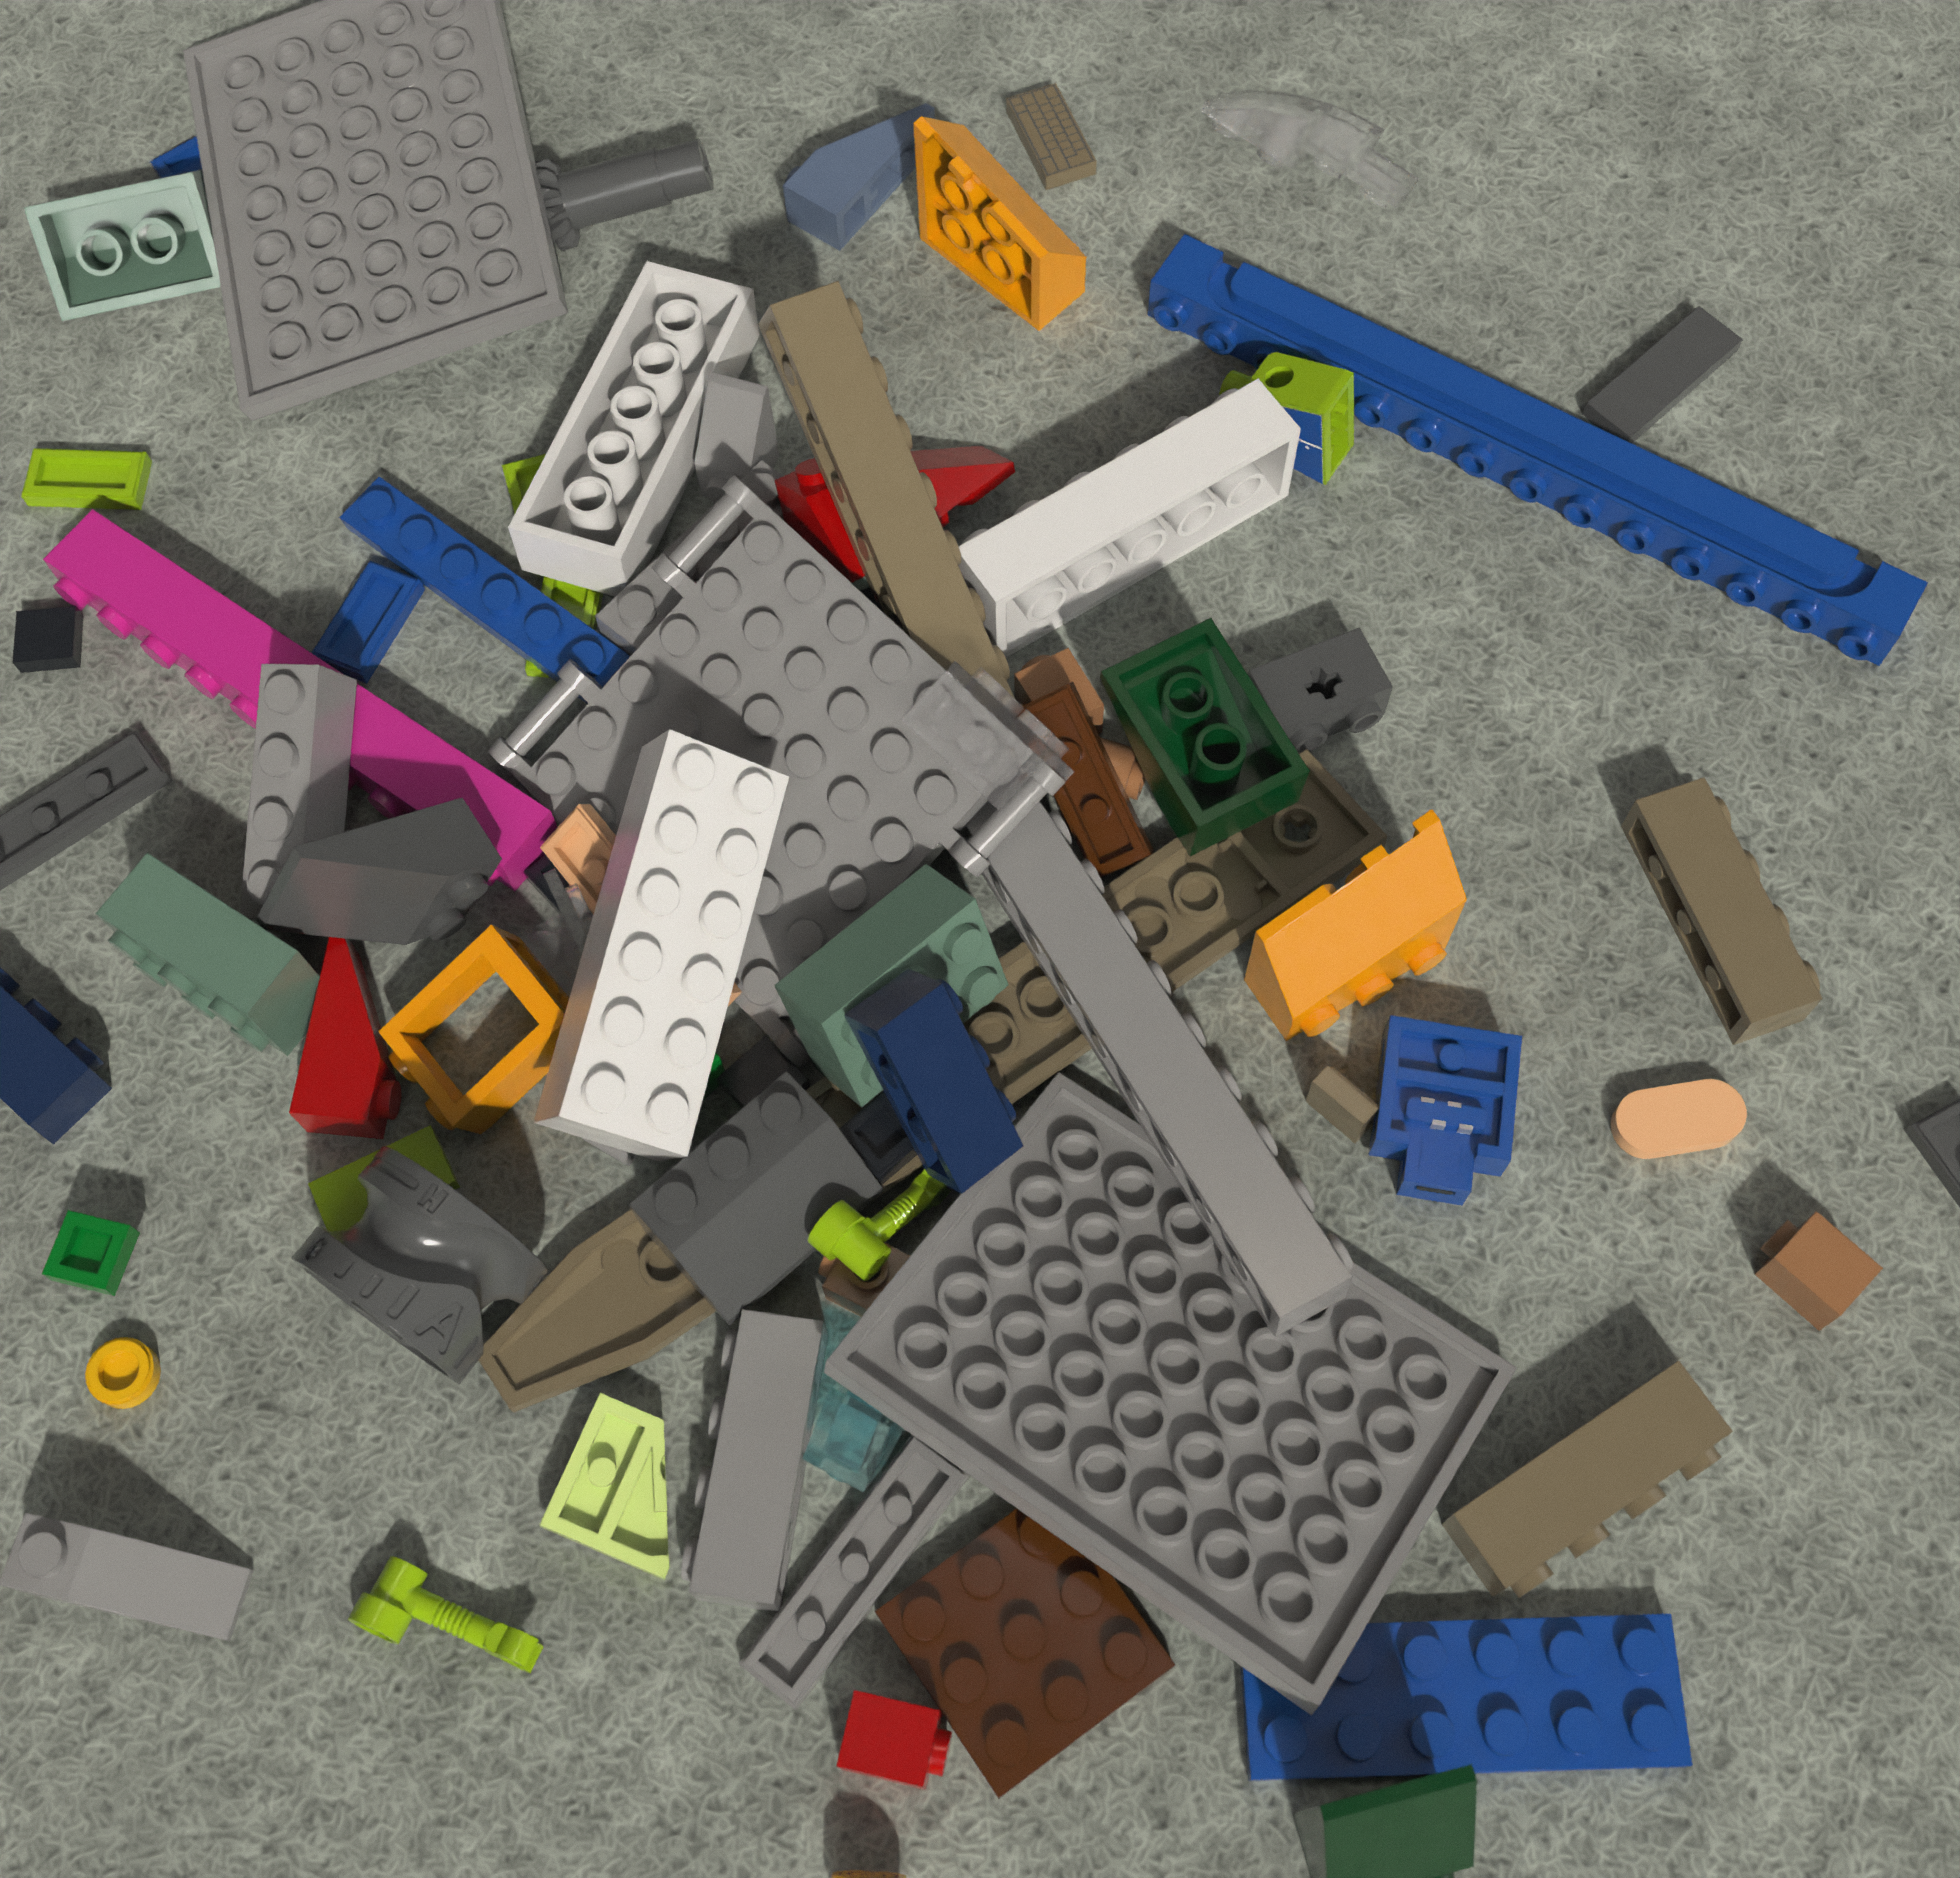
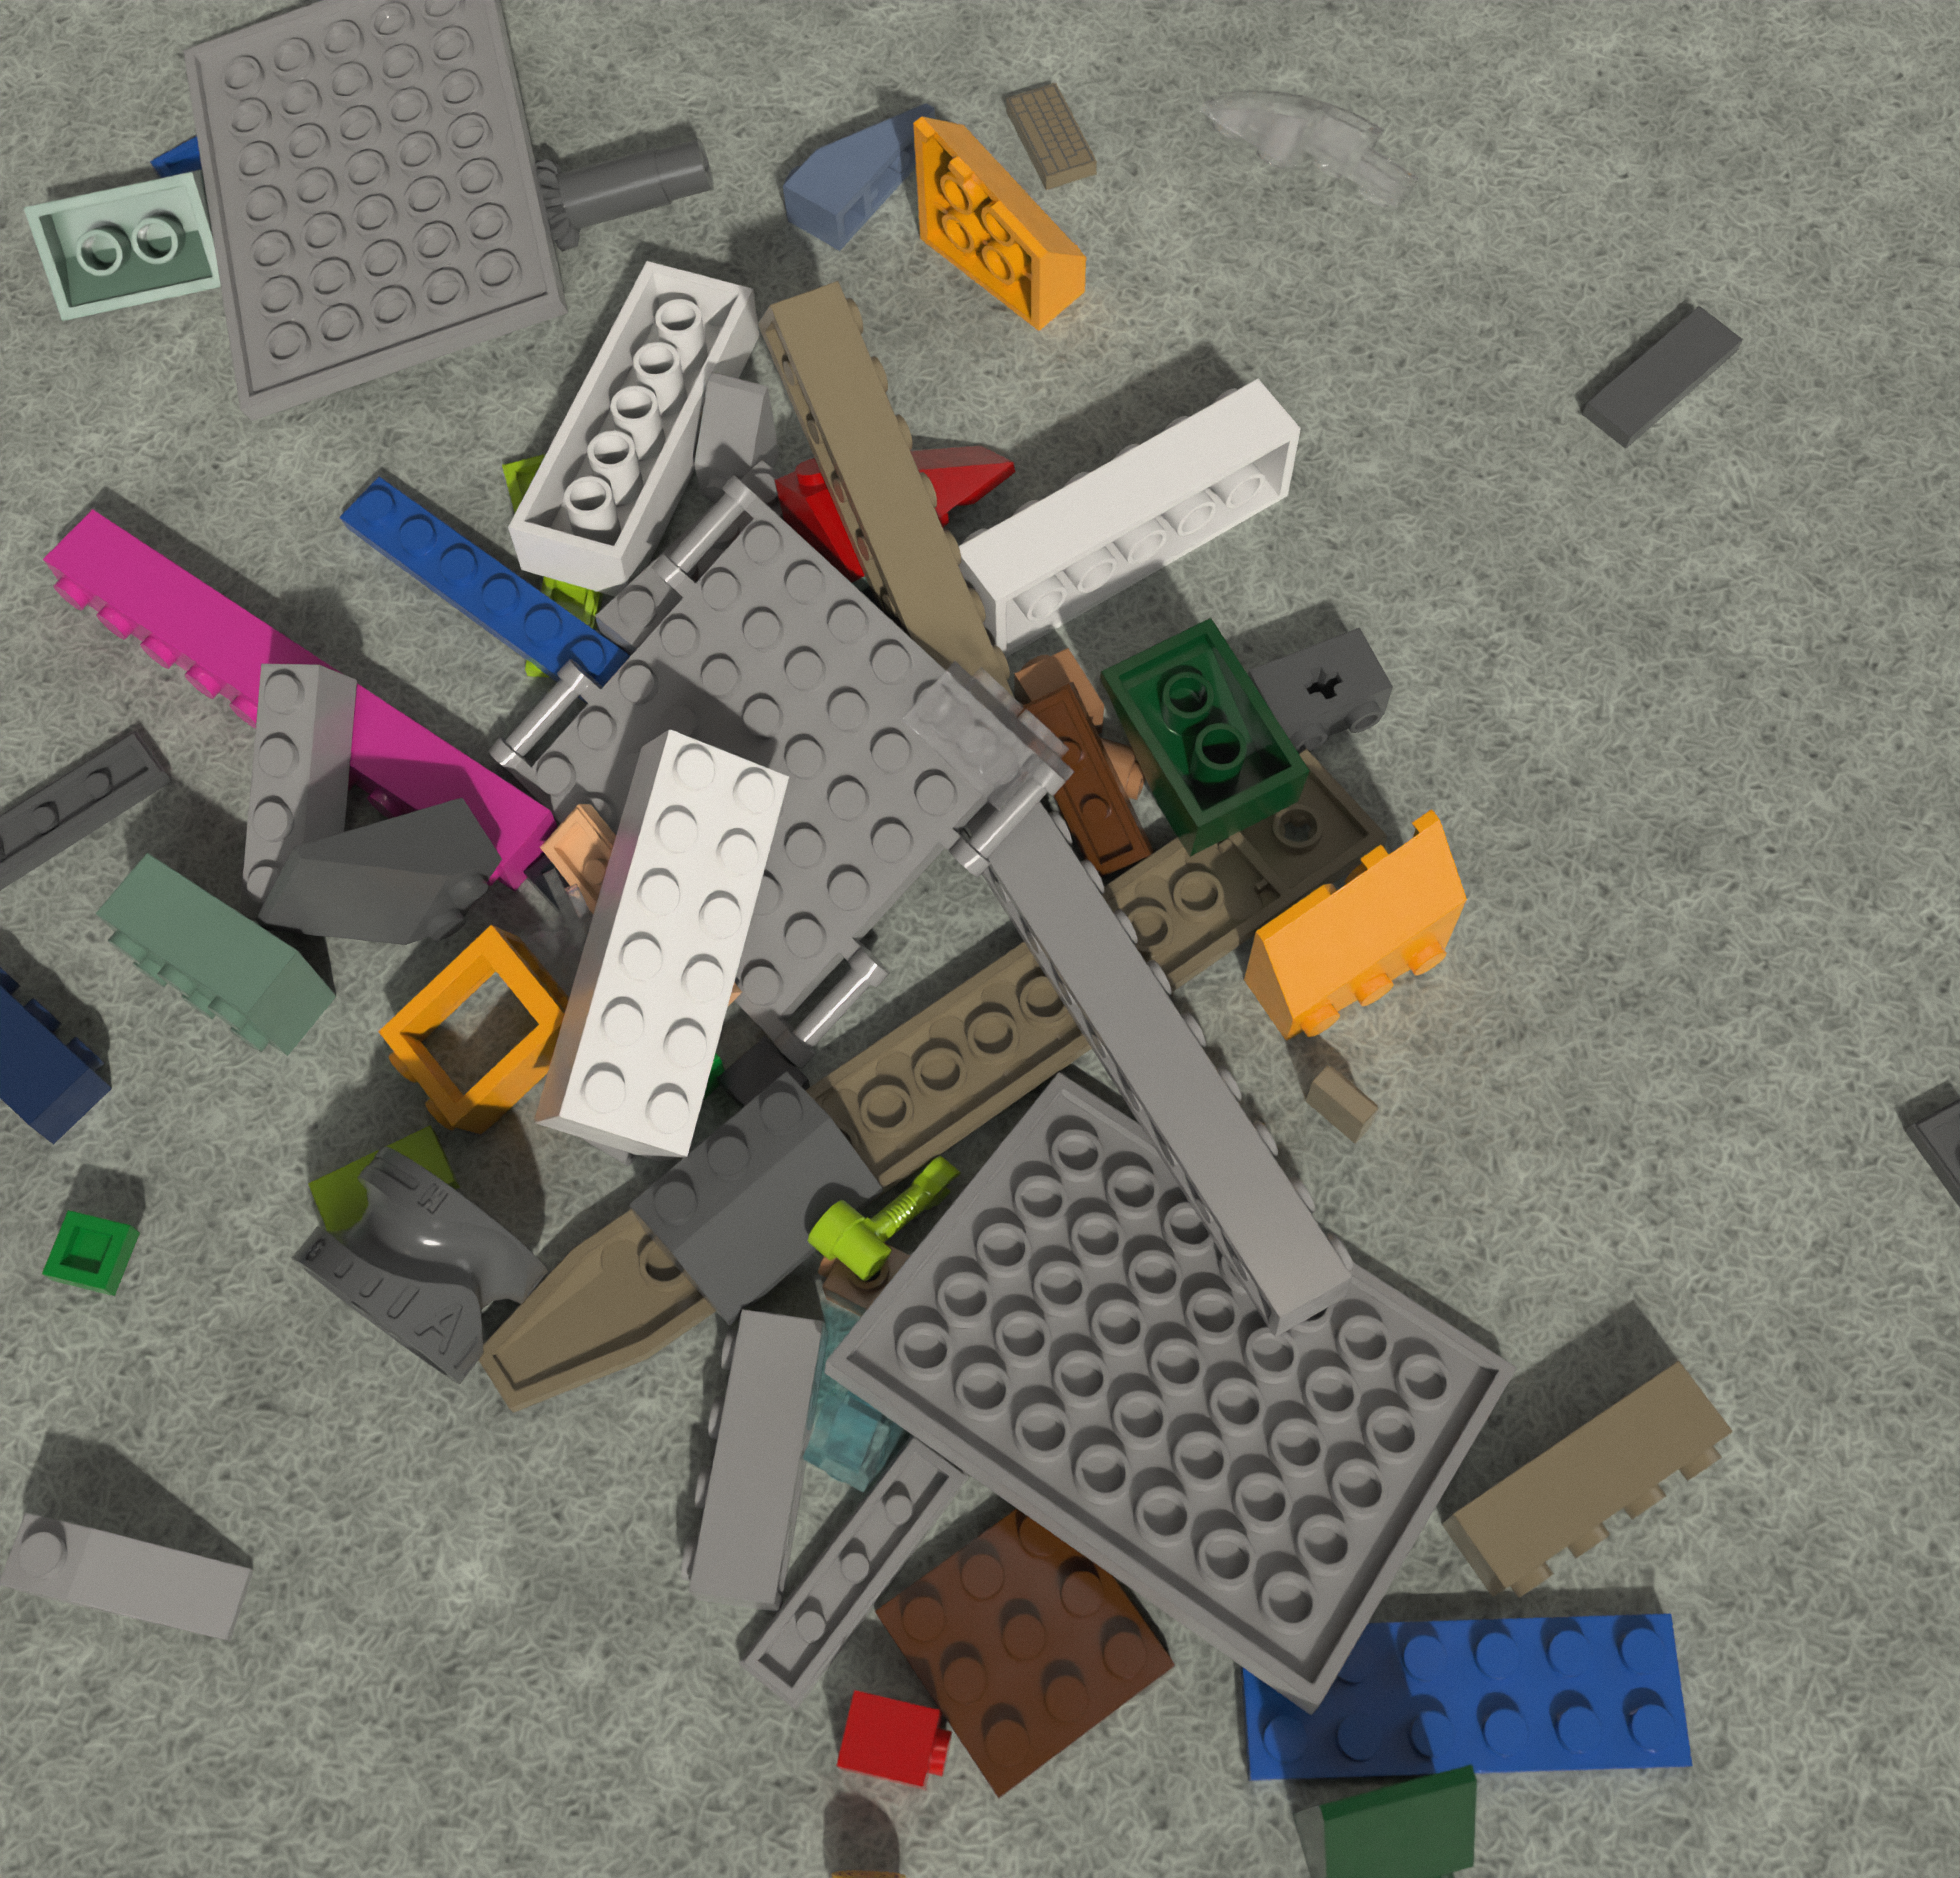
(48, 639): black tile -> none
(86, 479): lime tile -> none
(123, 1372): yellow tile -> none
(345, 1067): red slope -> none
(368, 621): blue tile -> none
(399, 1599): lime brick -> none
(616, 1488): yellowish green wing -> none
(879, 1138): black tile -> none
(916, 926): sand green brick -> none
(936, 1078): dark blue brick -> none
(1317, 400): lime torso -> none
(1444, 1105): blue piece -> none
(1546, 454): blue brick -> none
(1678, 1118): light nougat tile -> none
(1721, 911): dark tan brick -> none
(1816, 1269): medium nougat brick -> none

